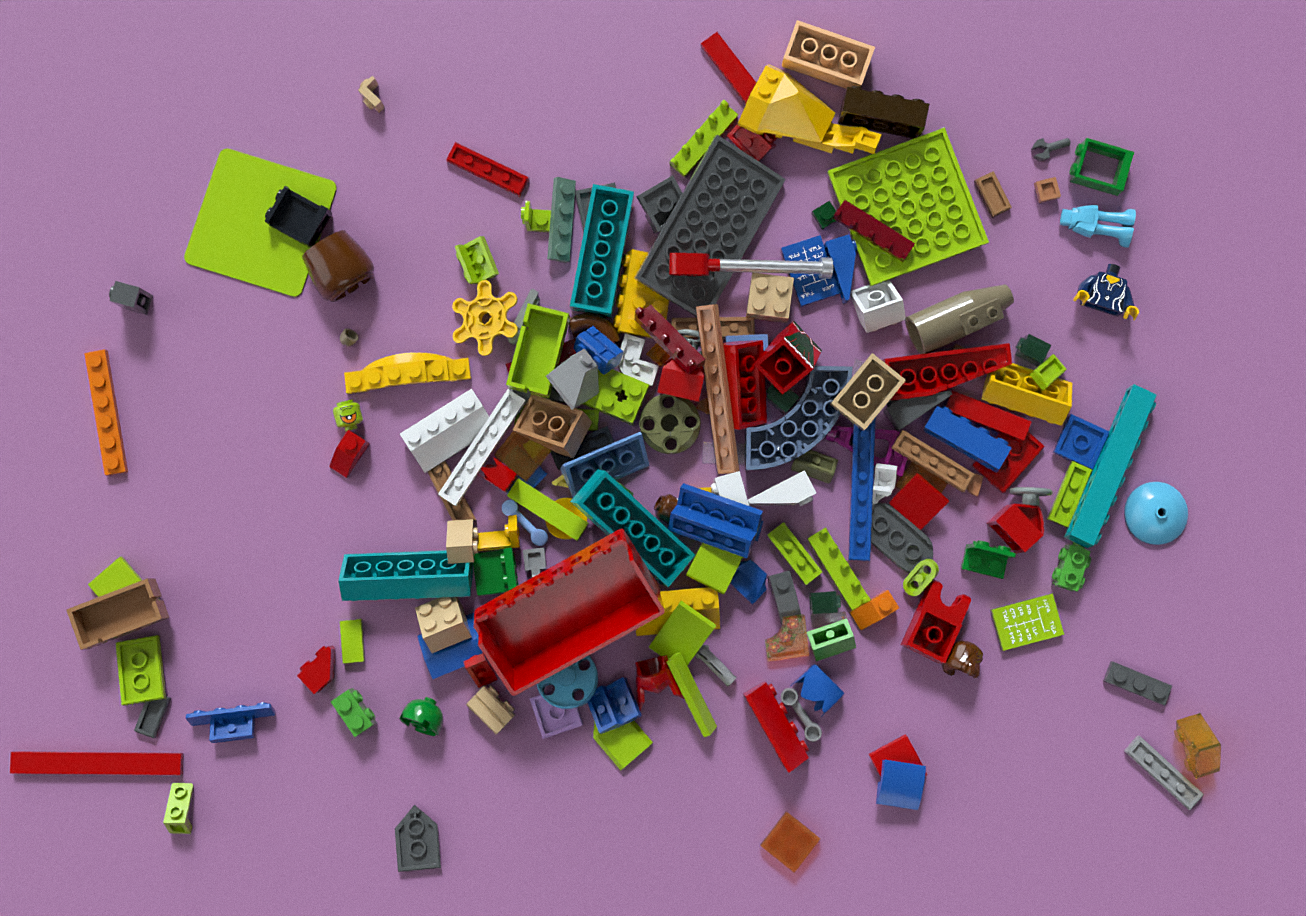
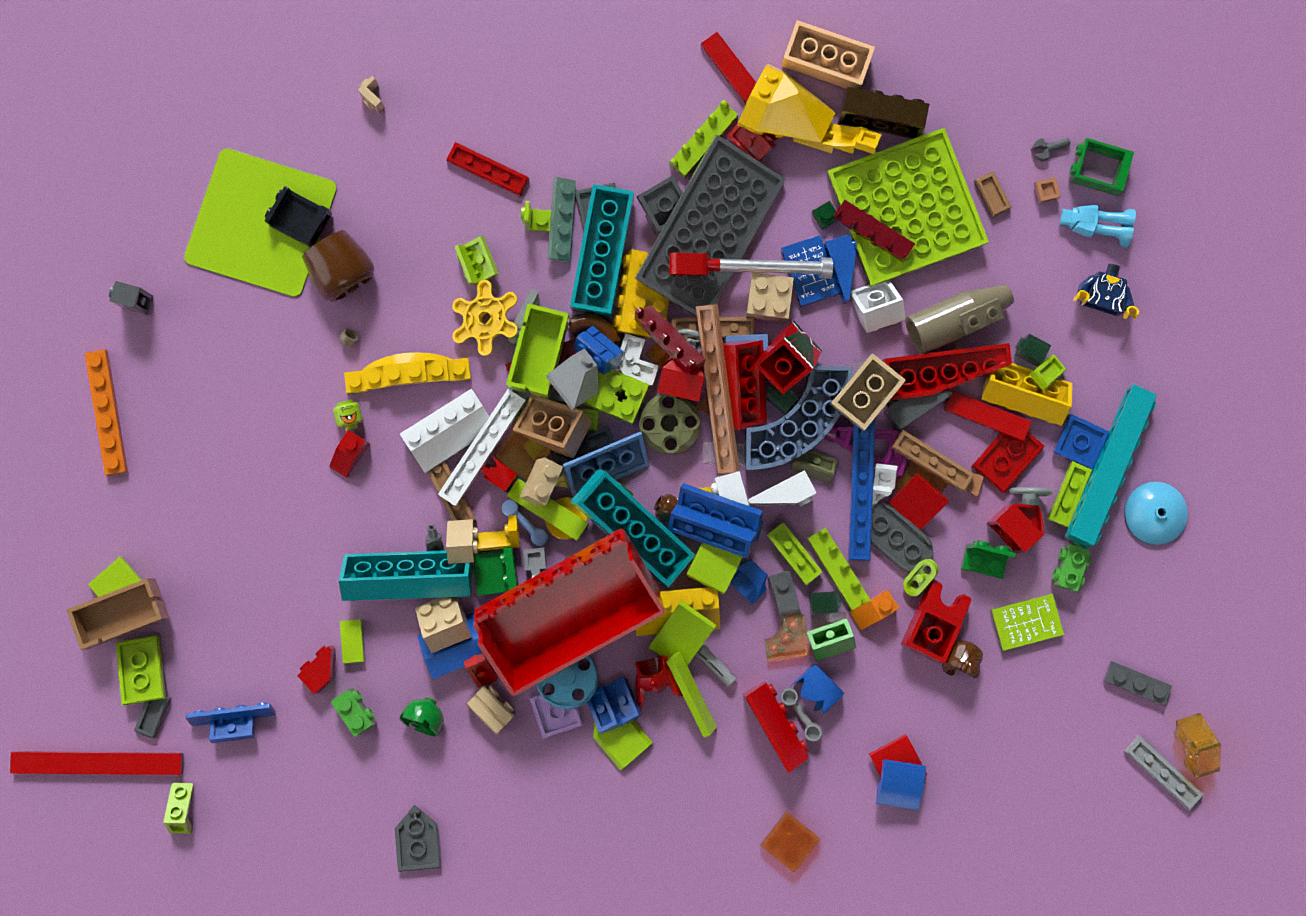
(433, 539): none -> dark grey piece
(541, 482): none -> tan brick
(967, 439): blue brick -> none

